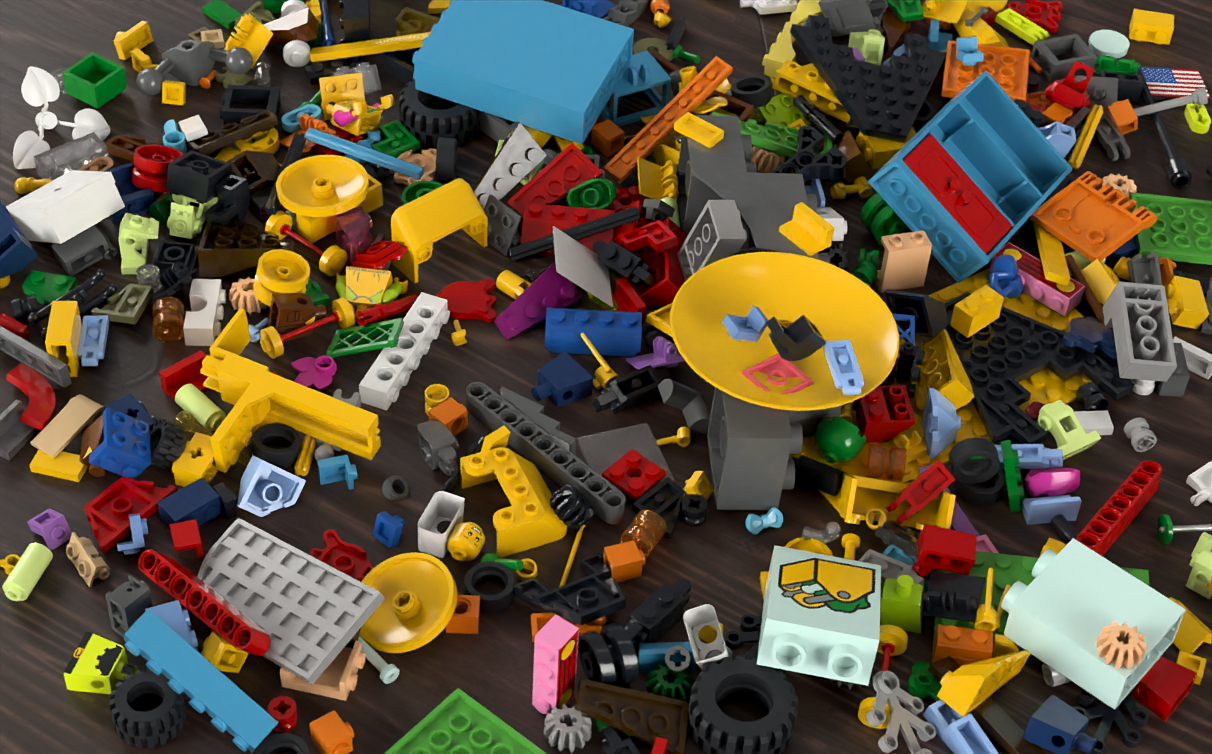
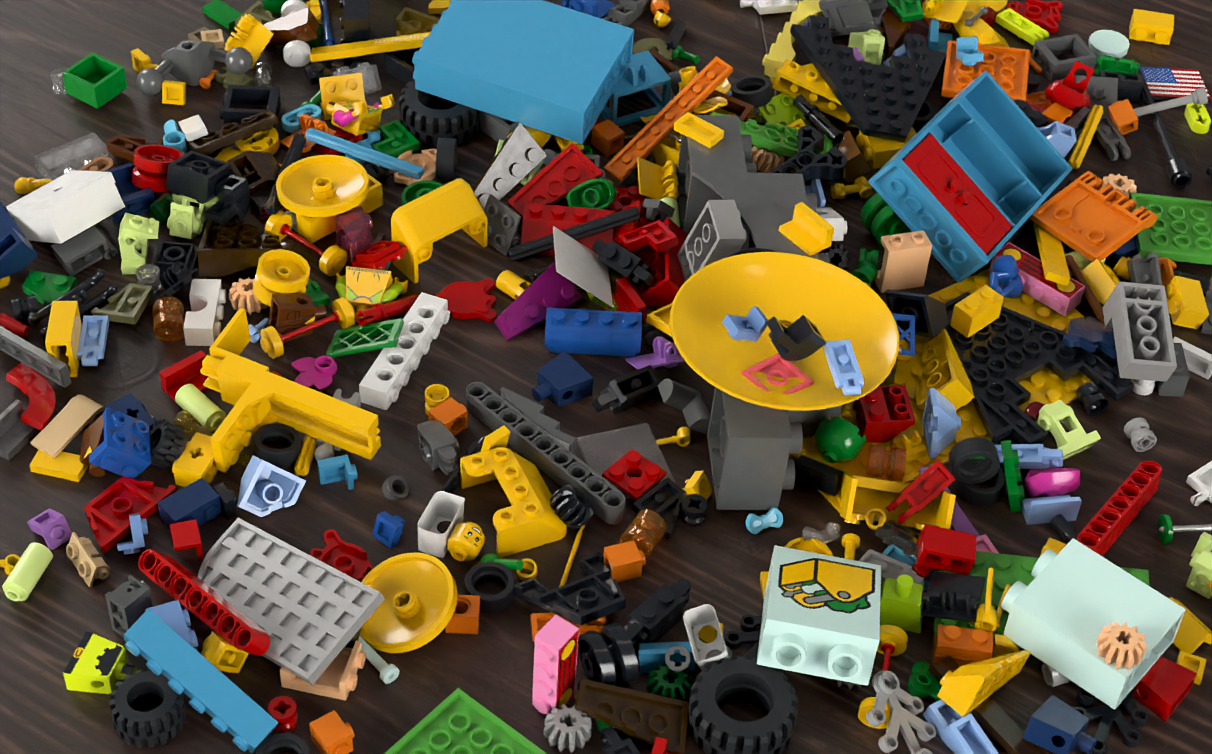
(39, 89): white plant -> none
(134, 38): yellow tile -> none
(458, 337): yellow hand -> none
(604, 373): yellow plant -> none
(907, 364): black hinge -> none
(1094, 421): white tile -> none

